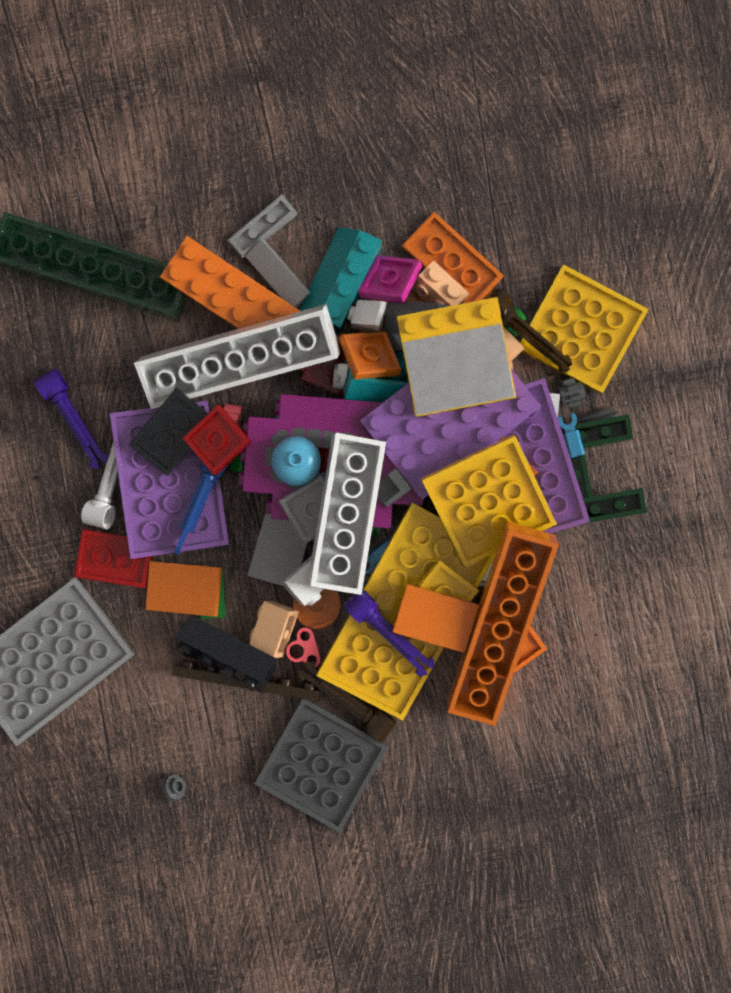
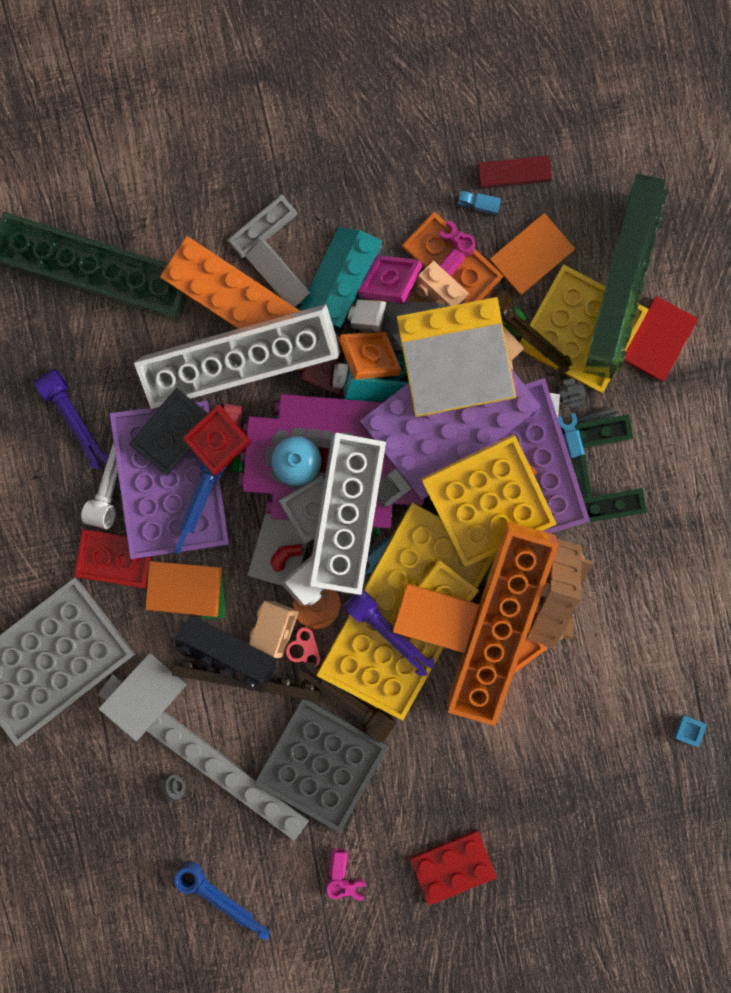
(142, 697): none -> light grey tile
(216, 897): none -> blue piece
(220, 769): none -> light grey plate
(282, 554): none -> red arm
(339, 887): none -> dark pink bar
(453, 867): none -> red plate
(464, 247): none -> dark pink bar
(480, 202): none -> dark azure bar
(514, 172): none -> dark red tile
(532, 254): none -> orange tile
(560, 596): none -> medium nougat piece
(626, 277): none -> clear green brick
(660, 339): none -> red tile
(690, 730): none -> dark azure plate

